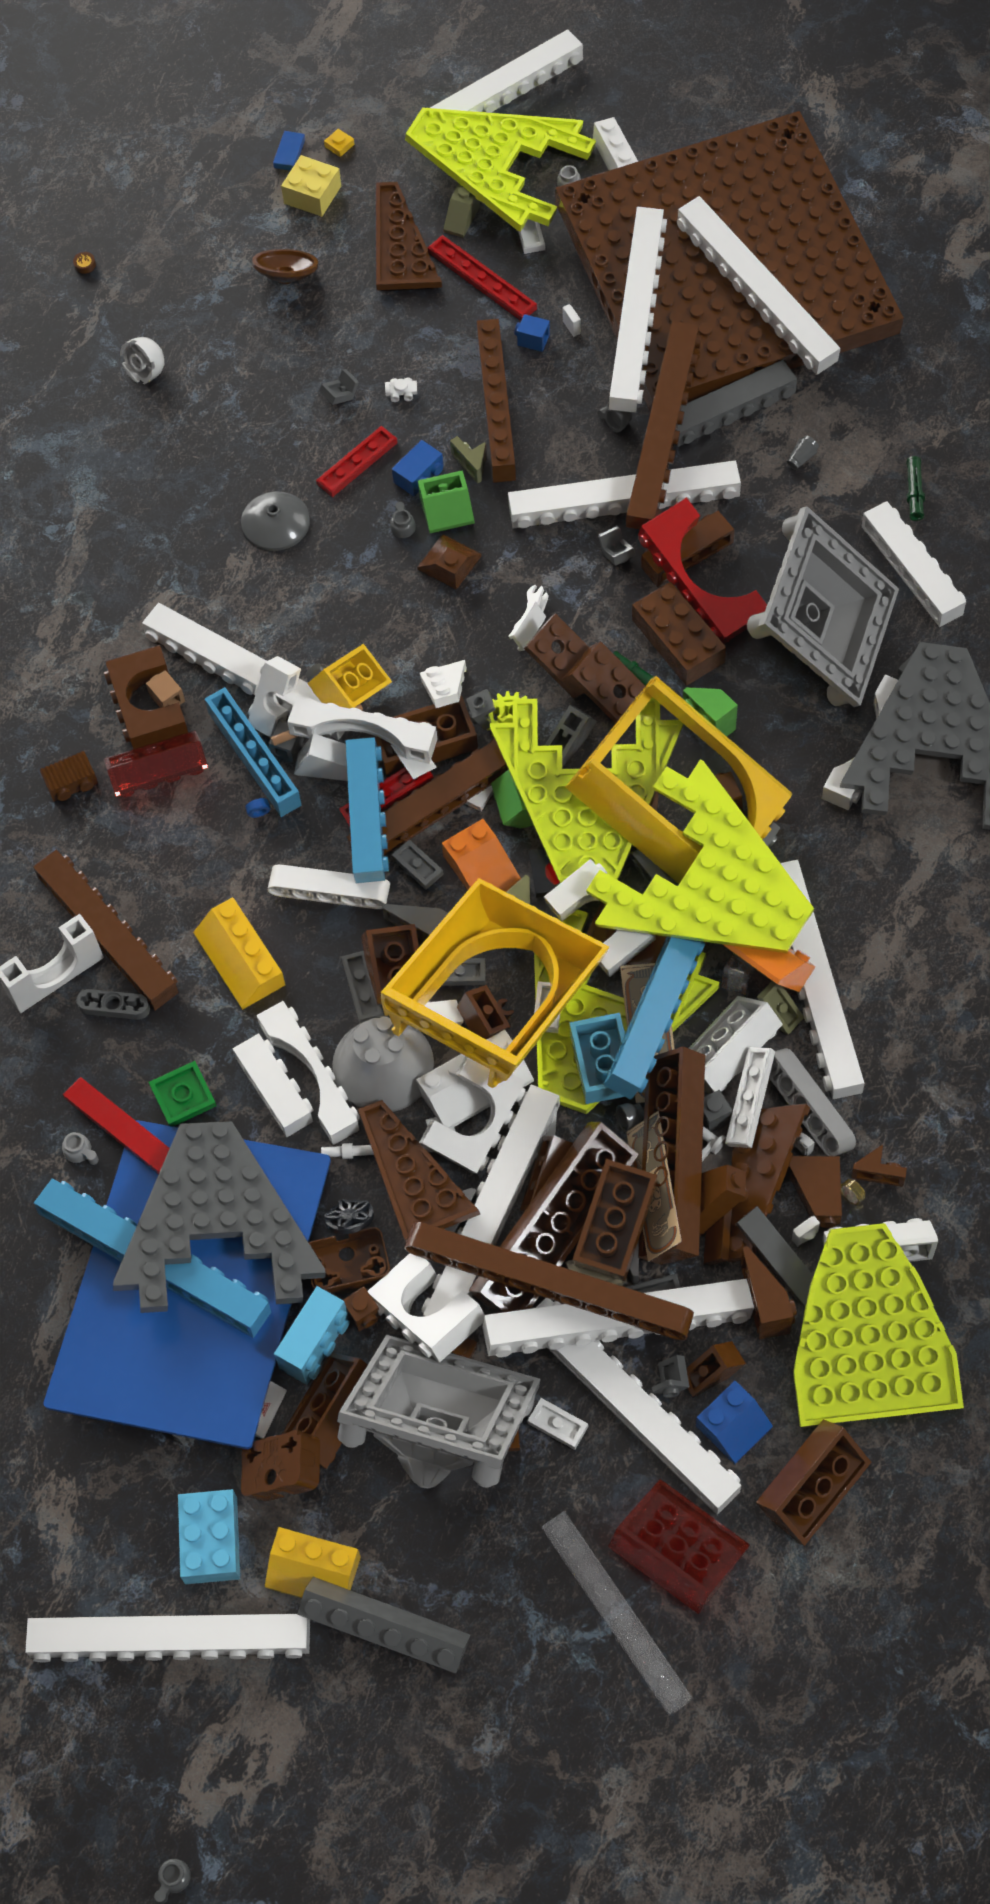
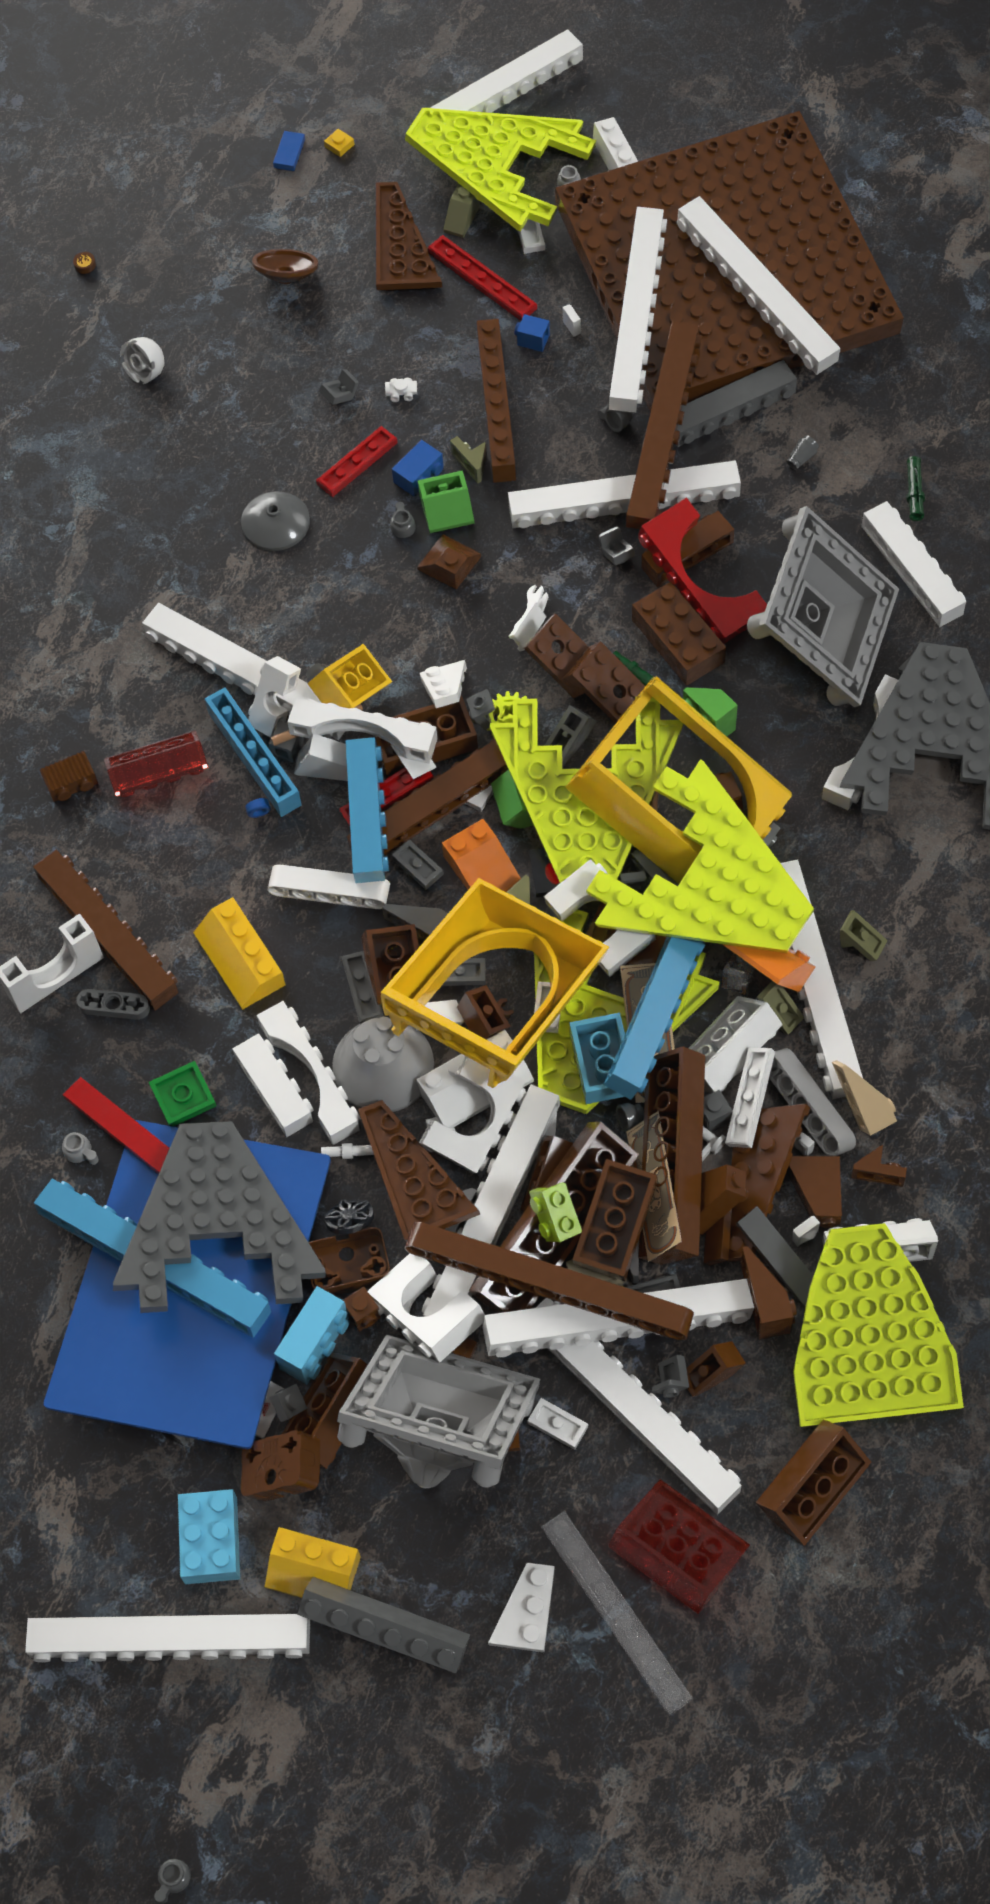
(127, 675): reddish brown arch -> none
(164, 690): medium nougat brick -> none
(288, 1402): none -> dark grey bracket
(311, 185): light yellow brick -> none
(527, 1611): none -> white wing
(555, 1212): none -> lime bracket
(634, 880): none -> dark grey tile
(734, 1422): blue slope -> none
(852, 1192): clear yellow tile -> none
(862, 936): none -> olive slope
(868, 1105): none -> tan slope

